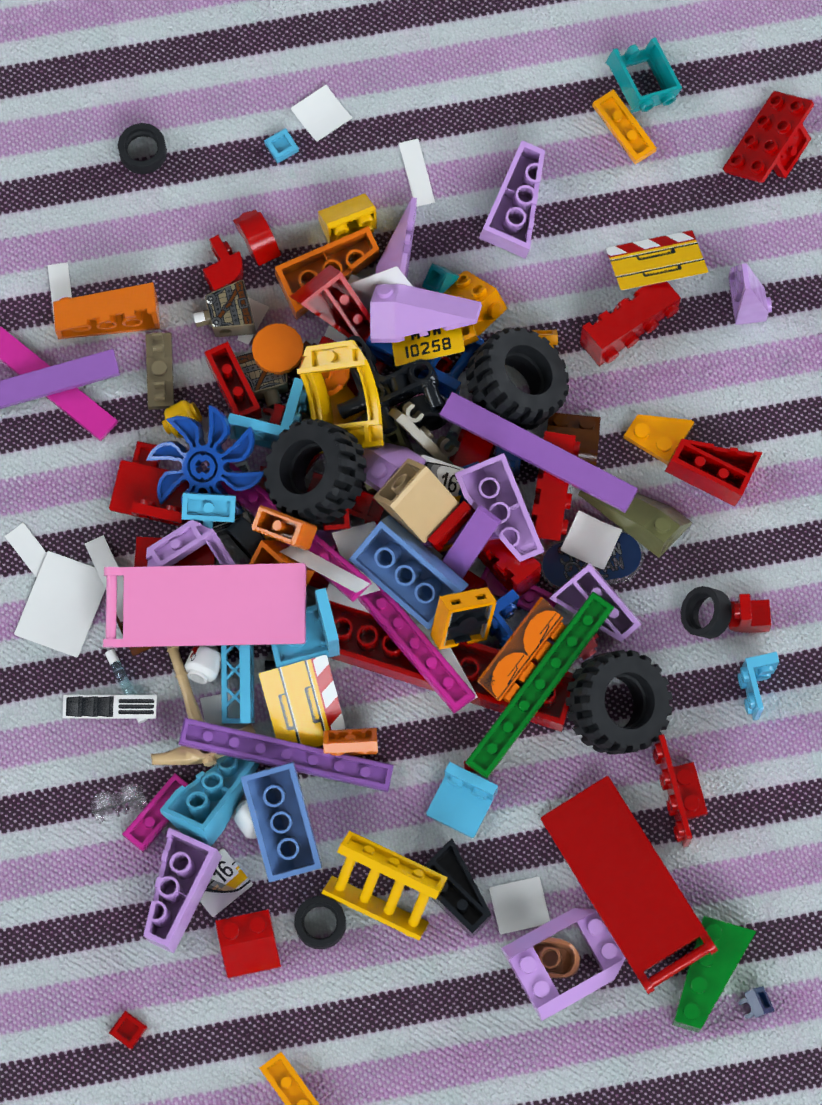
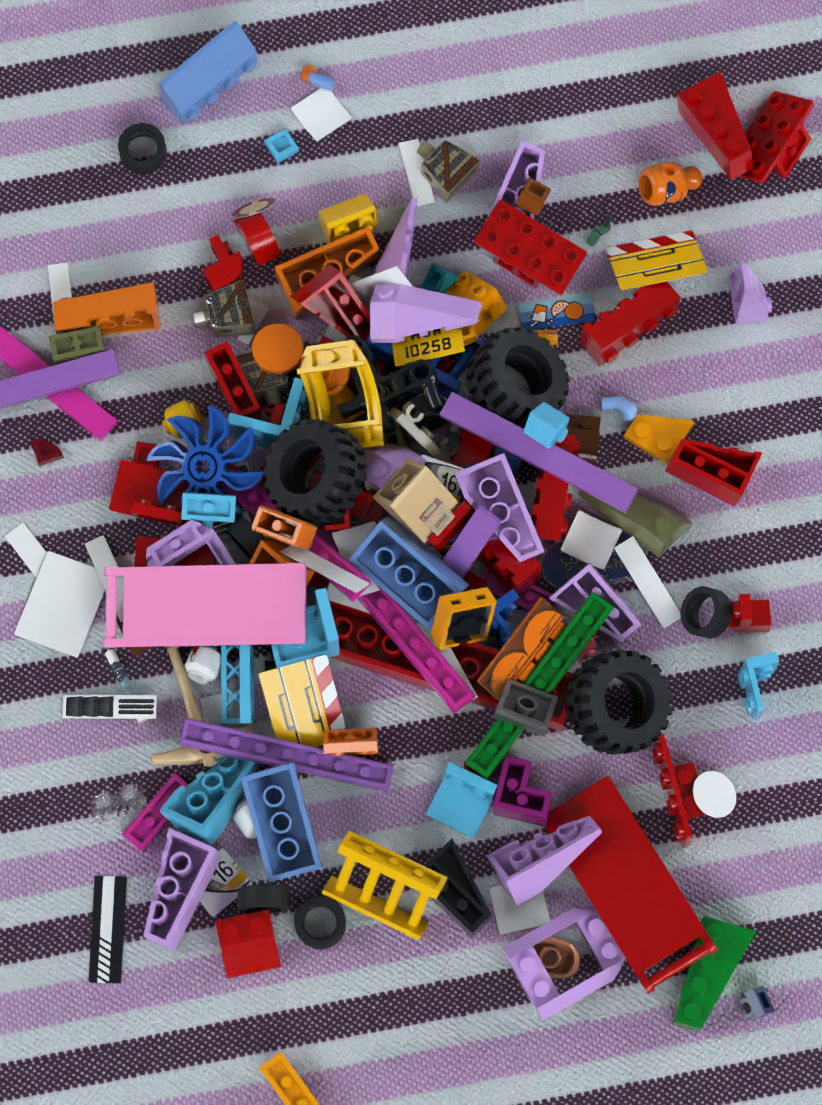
(45, 451): none -> dark red tile
(76, 344): none -> olive hinge
(107, 929): none -> black sticker
(128, 1030): red tile -> none
(159, 370): dark tan plate -> none
(208, 73): none -> medium blue slope
(253, 207): none -> sticker
(263, 897): none -> black tyre
(309, 76): none -> medium blue arm
(437, 516): none -> clear tile
(447, 167): none -> torso
(516, 799): none -> magenta brick
(525, 707): none -> flat silver slope
(529, 248): none -> red bracket
(533, 196): none -> dark orange slope
(533, 865): none -> lavender wedge
(546, 425): none -> medium azure brick
(556, 312): none -> sticker
(599, 231): none -> clear green piece
(620, 403): none -> light blue arm
(624, 127): light orange plate -> none
(648, 582): none -> white sticker
(660, 67): teal window -> none
(667, 183): none -> orange piece
(714, 794): none -> white sticker
(716, 123): none -> red wedge

